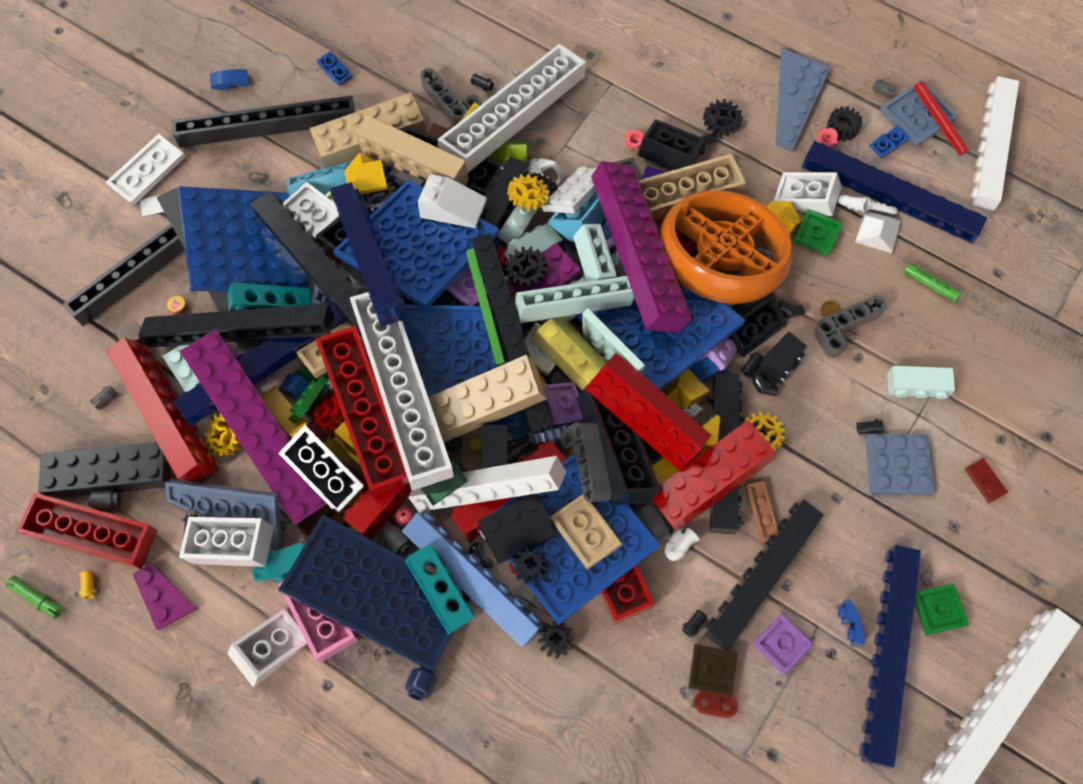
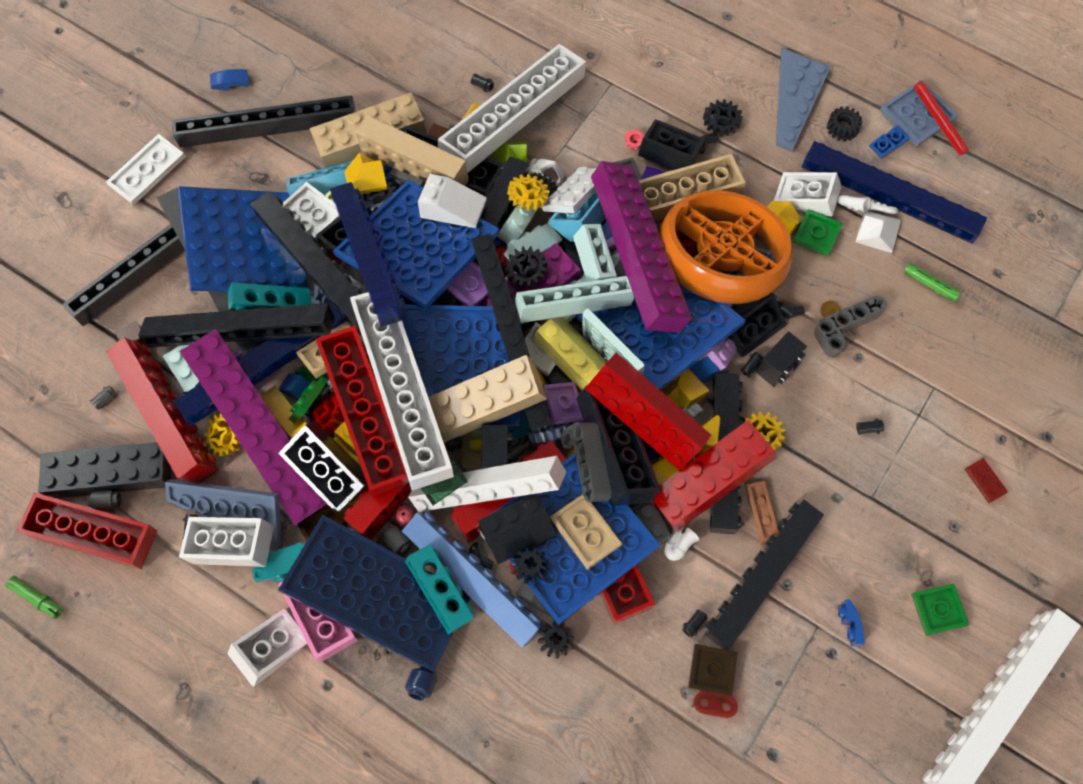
(87, 585): yellow pin -> none
(150, 206): white sticker -> none
(161, 597): magenta wing -> none
(176, 305): tile -> none
(333, 68): blue slope -> none
(445, 97): dark grey beam -> none
(486, 312): bright green tile -> none
(762, 387): black arm -> none
(783, 644): medium lavender tile -> none
(823, 138): coral animal -> none
(883, 88): dark grey pin -> none
(891, 657): clear blue brick -> none
(899, 464): sand blue plate -> none
(920, 382): light aqua brick -> none
(995, 143): white brick -> none

